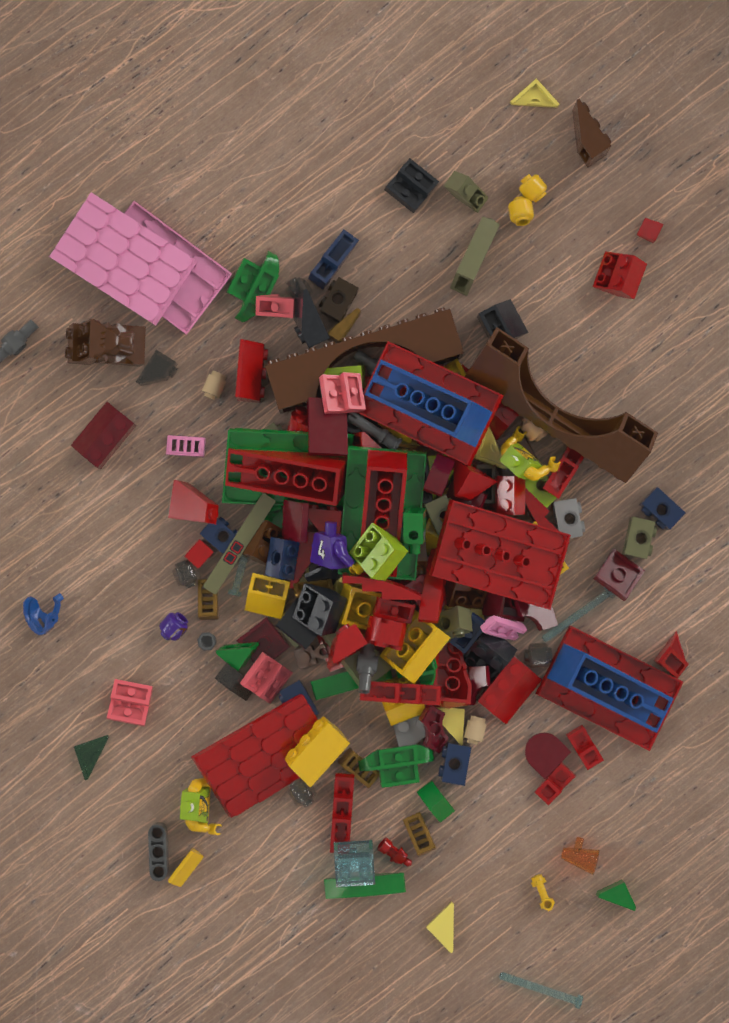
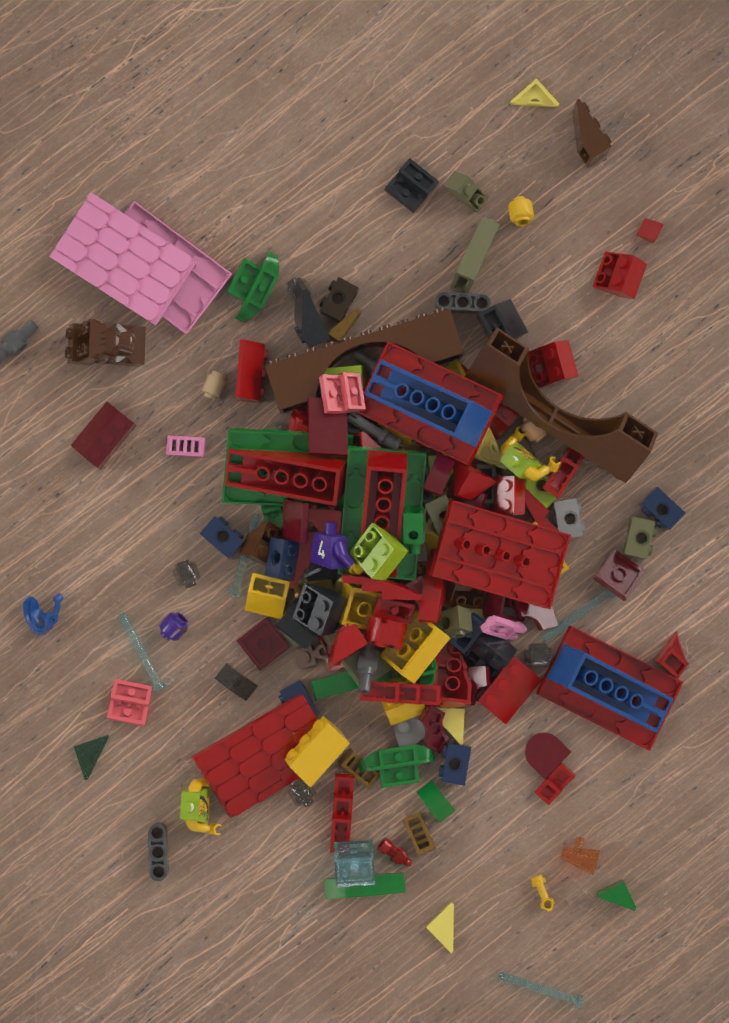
(141, 652): none -> clear light blue bar
(157, 369): clear smoke slope -> none
(185, 868): yellow slope -> none
(191, 504): red slope -> none
(199, 553): red panel -> none
(206, 641): dark grey tile -> none
(207, 615): pearl gold slope -> none
(237, 654): green slope -> none
(239, 543): olive sticker -> none
(266, 677): coral slope -> none
(275, 306): coral slope -> none
(333, 259): dark blue slope -> none
(472, 299): none -> dark grey beam
(475, 730): tan brick -> none
(533, 187): yellow head -> none
(552, 363): none -> red slope
(584, 747): red slope -> none

